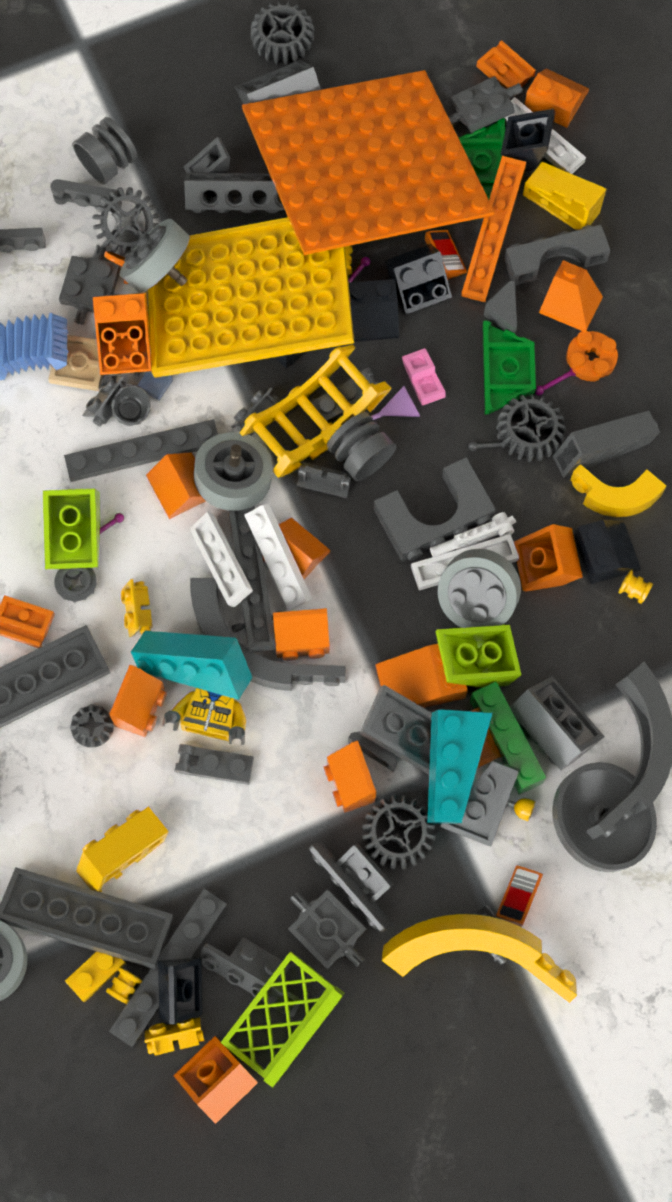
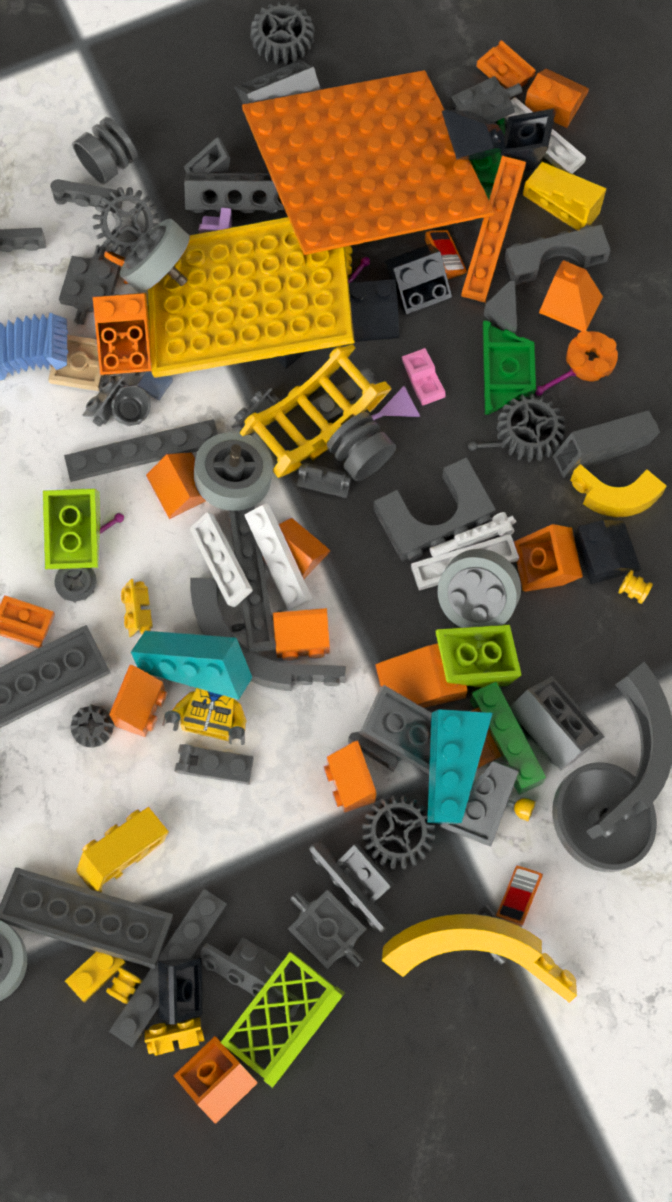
(216, 223): none -> lavender panel
(473, 135): none -> black slope

